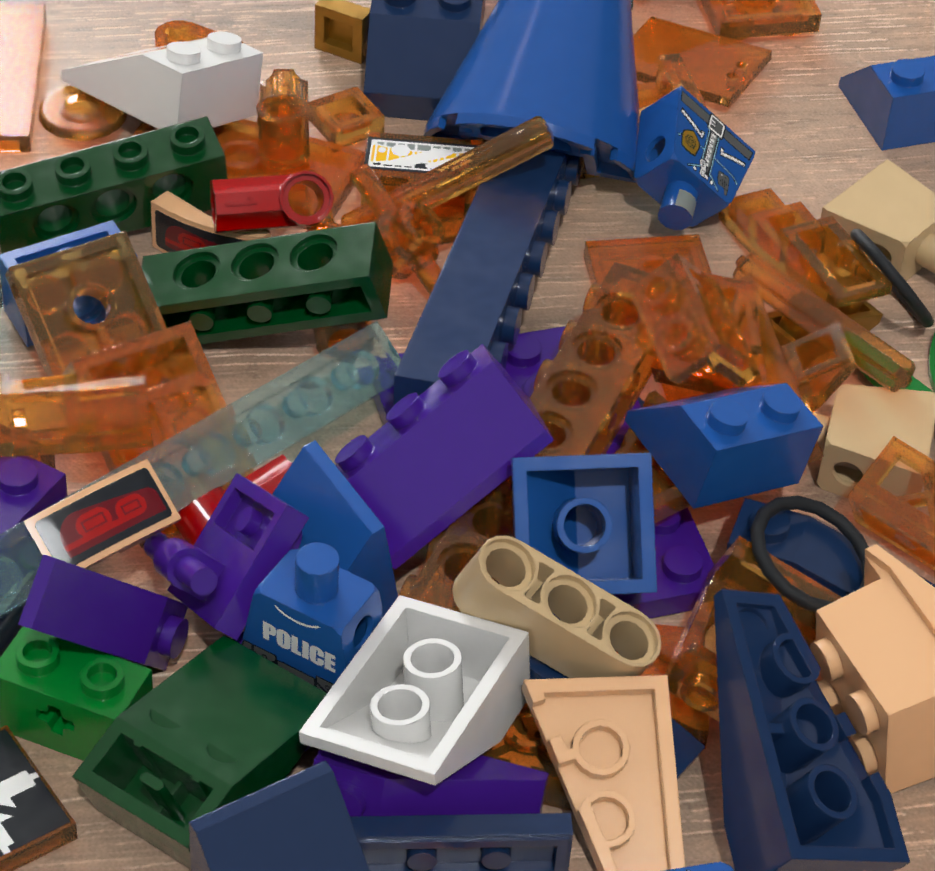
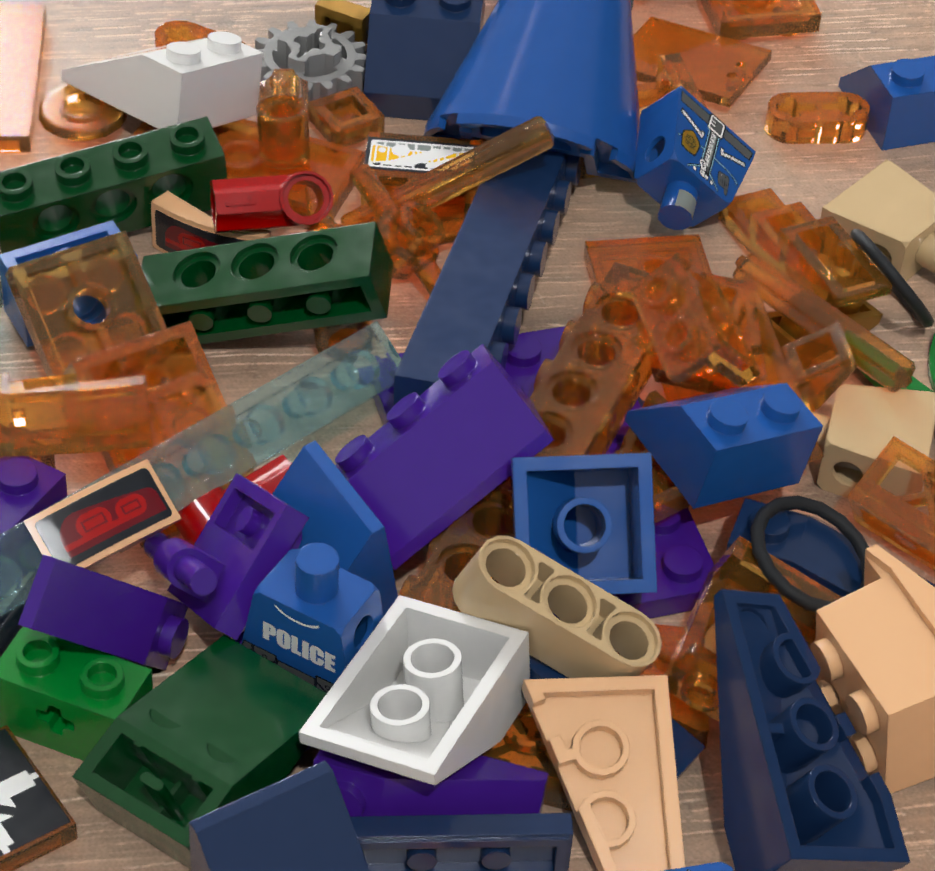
(316, 54): none -> light grey gear
(816, 117): none -> clear orange beam

